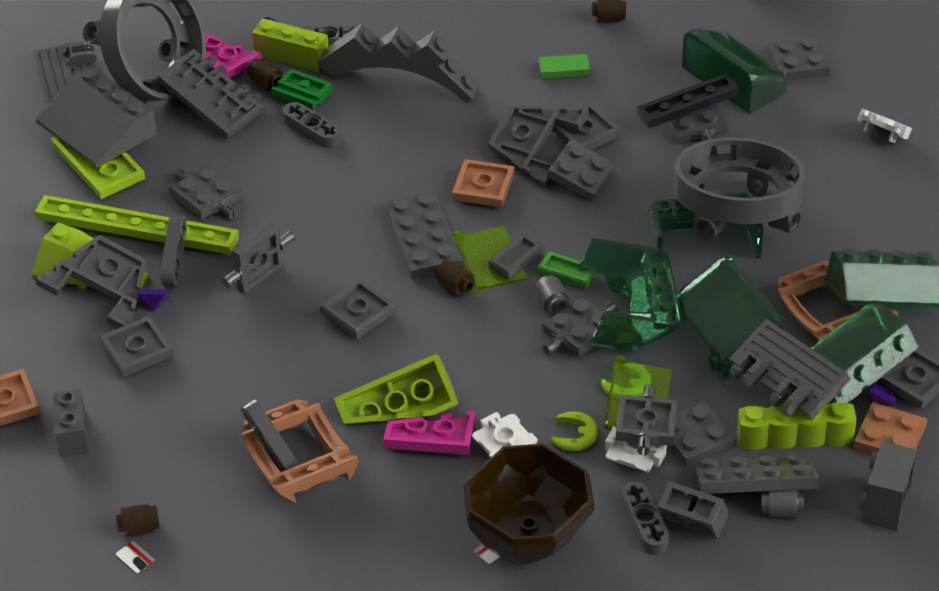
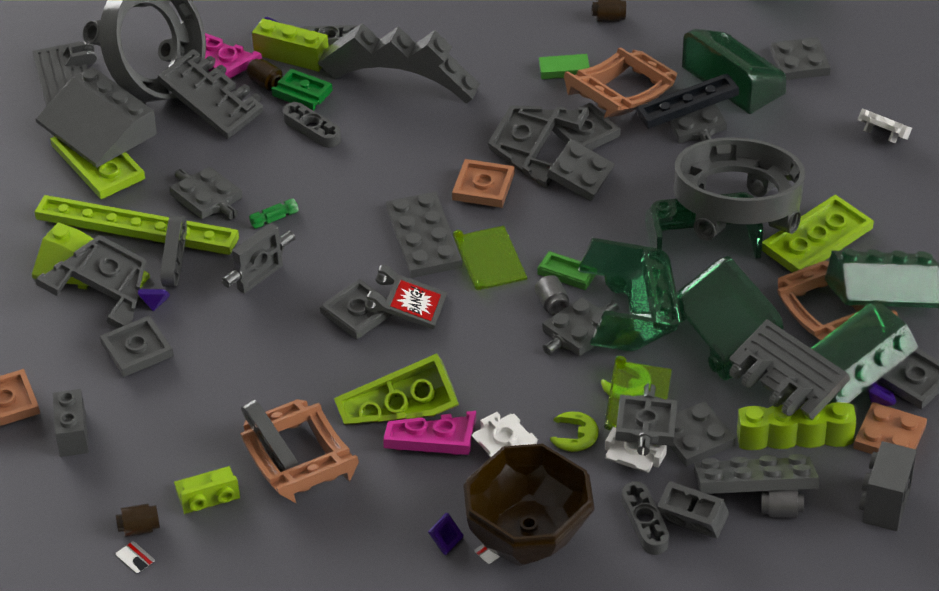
(207, 489): none -> lime bracket
(273, 213): none -> green axle
(407, 298): none -> flag
(445, 533): none -> dark purple slope
(455, 277): dark brown brick -> none
(515, 256): dark grey tile -> none
(593, 80): none -> nougat wedge
(820, 232): none -> lime plate

